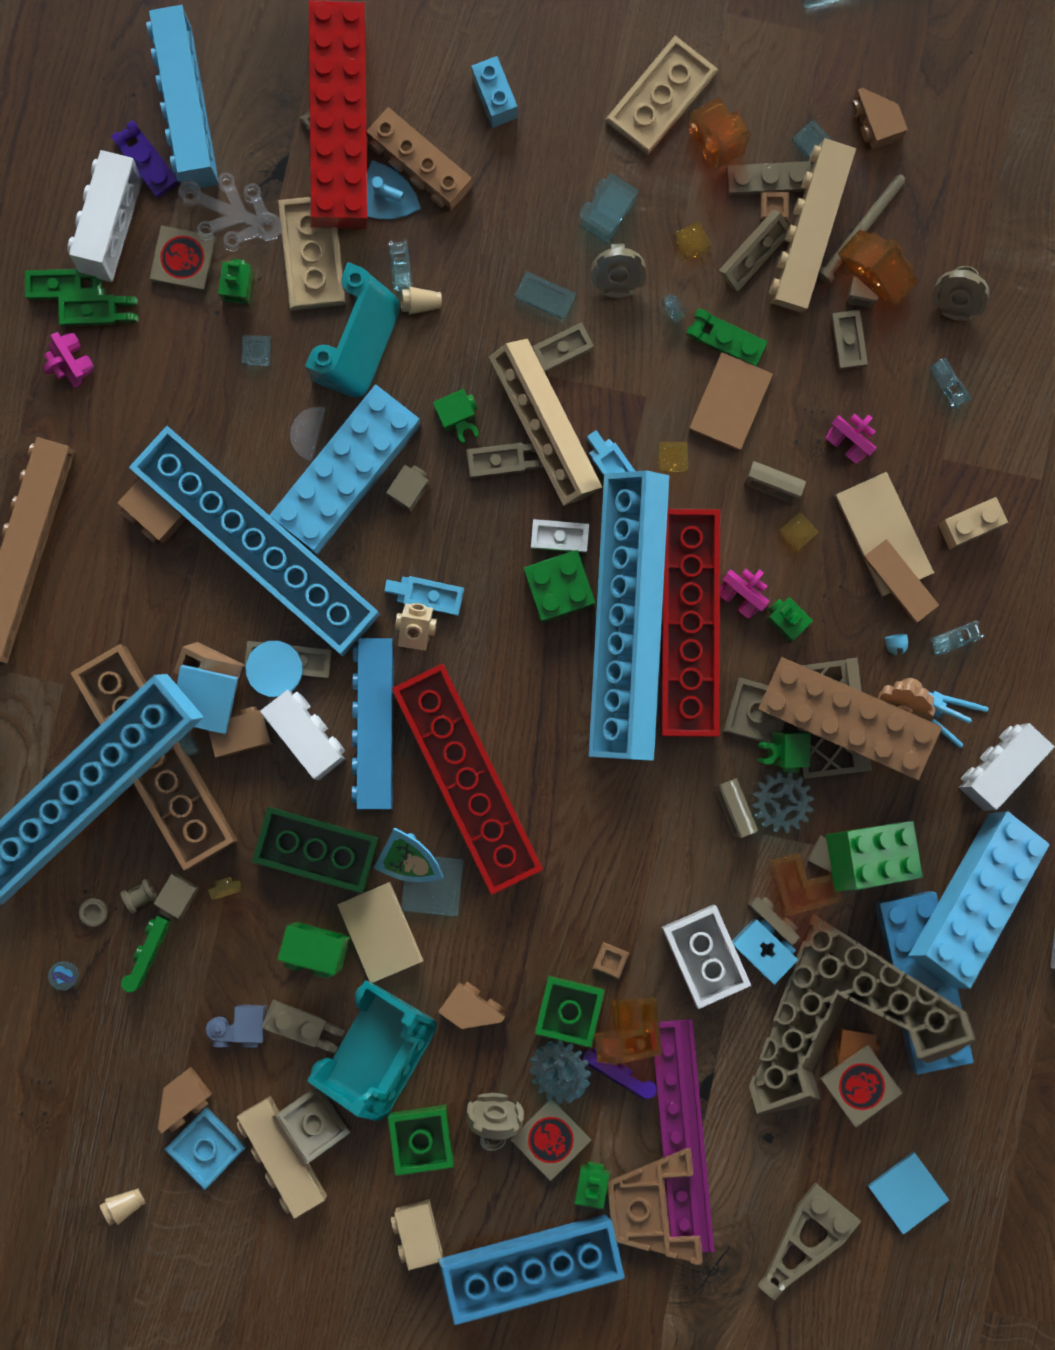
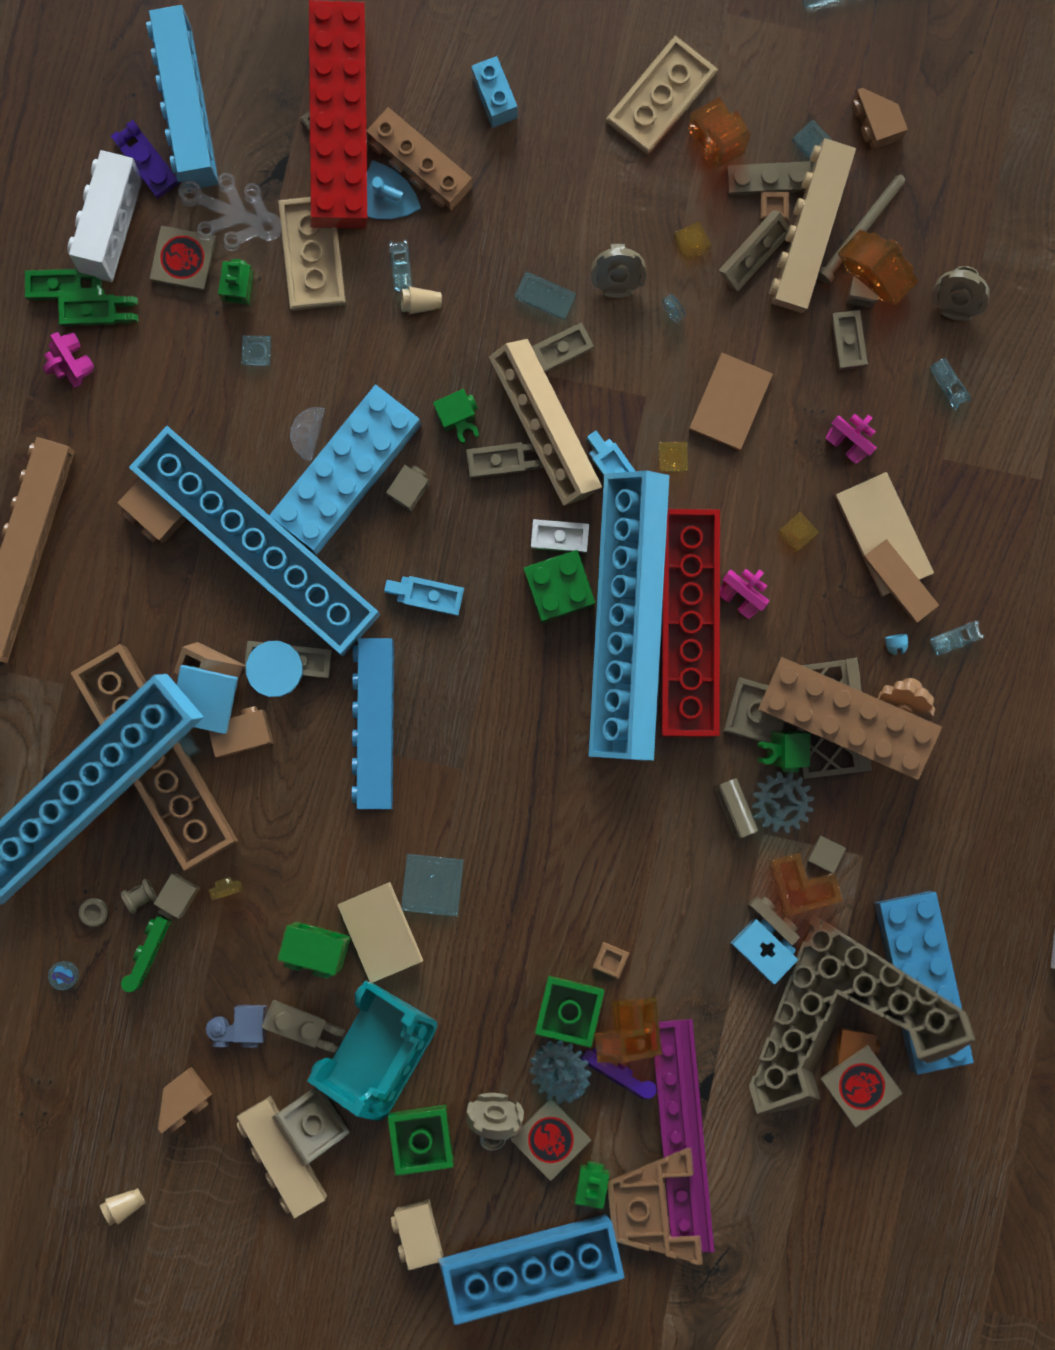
(205, 1148): medium azure tile -> none
(304, 734): white brick -> none
(316, 849): dark green brick -> none
(355, 360): teal windscreen -> none
(407, 859): shield -> none
(415, 626): tan brick -> none
(467, 779): red brick -> none
(470, 1010): medium nougat slope -> none
(608, 208): clear light blue brick -> none
(706, 956): white brick -> none
(726, 338): green plate -> none
(775, 483): dark tan brick -> none
(788, 619): green brick -> none
(830, 1214): dark tan plate -> none
(873, 856): green brick -> none
(908, 1192): medium azure tile -> none
(940, 707): medium azure plant -> none
(973, 523): tan brick -> none
(979, 900): medium azure brick -> none
(1005, 766): white brick -> none

